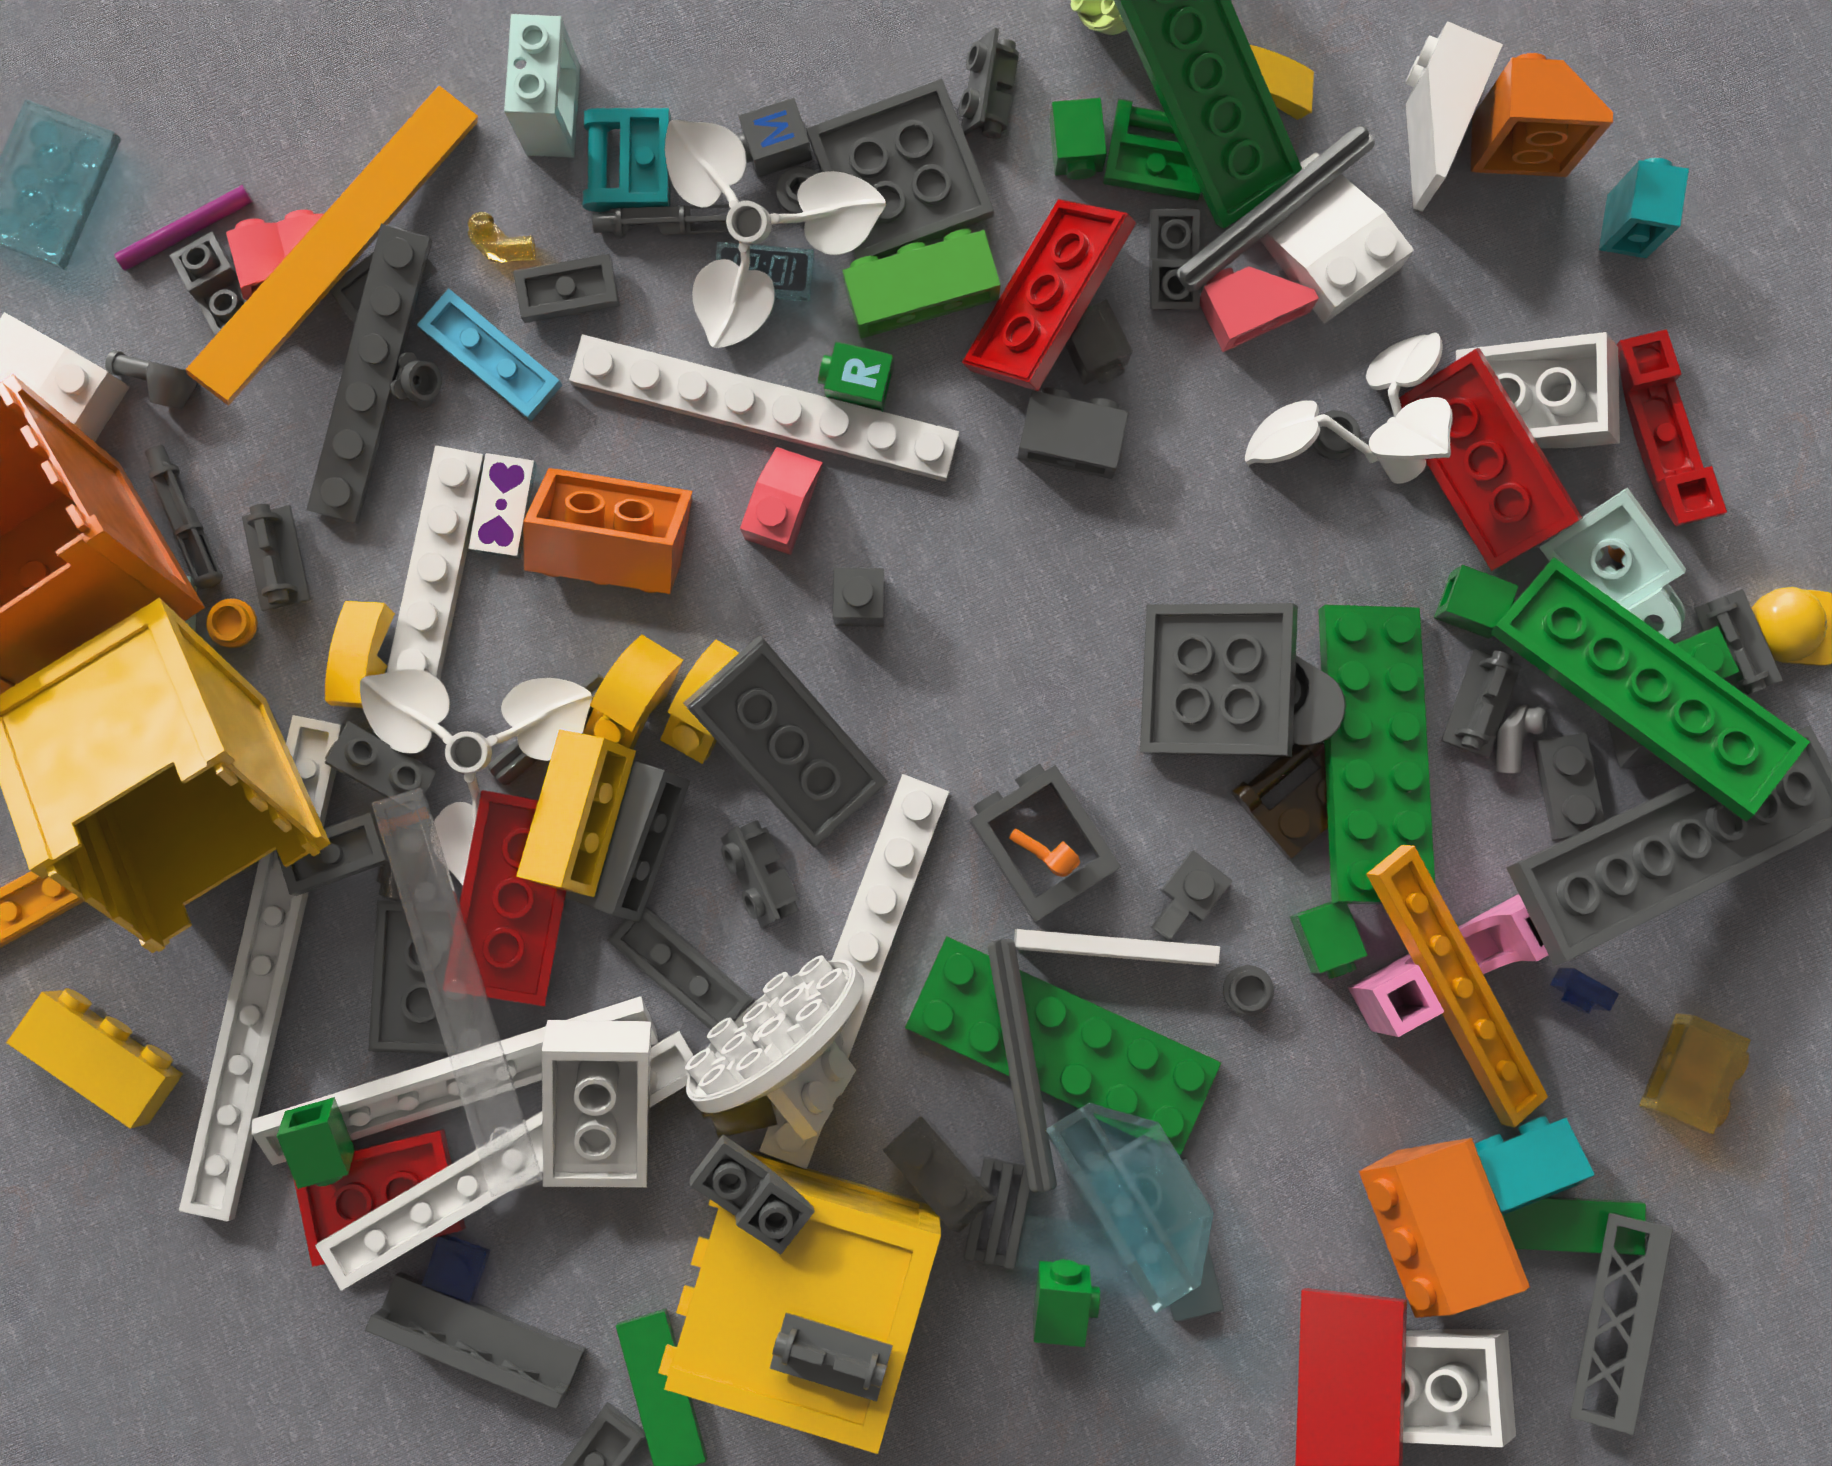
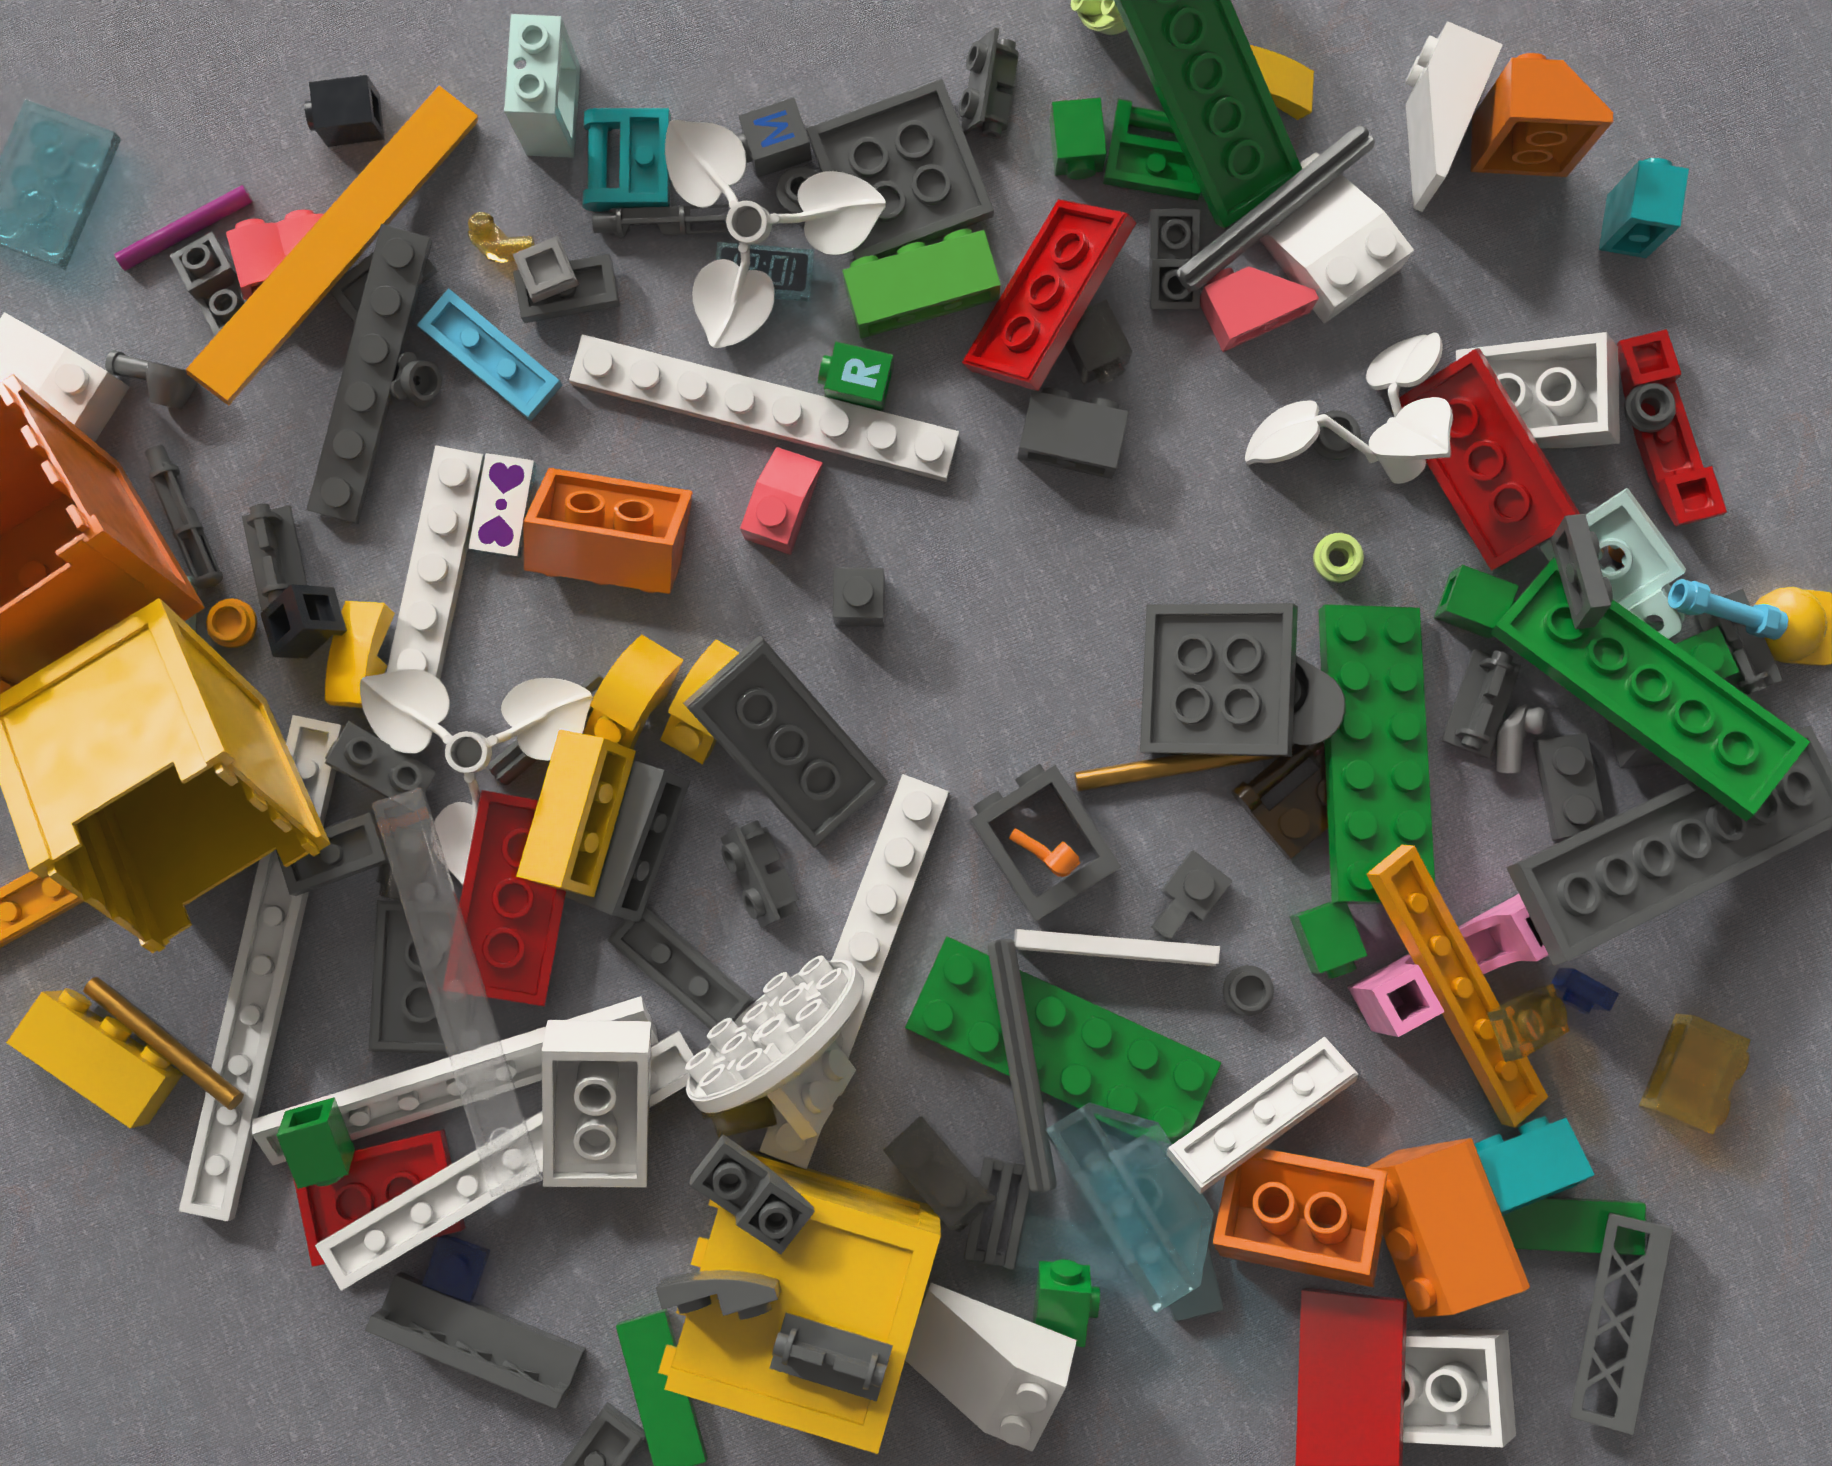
(163, 1043): none -> pearl gold bar
(302, 620): none -> black brick
(345, 110): none -> black brick
(545, 269): none -> light grey tile
(736, 1292): none -> dark grey slope
(991, 1364): none -> white slope
(1155, 768): none -> pearl gold bar
(1262, 1115): none -> white tile
(1303, 1216): none -> orange slope
(1349, 547): none -> yellowish green plate
(1529, 1022): none -> clear yellow plate
(1578, 564): none -> dark grey plate
(1659, 398): none -> dark grey plate
(1695, 599): none -> medium azure bar

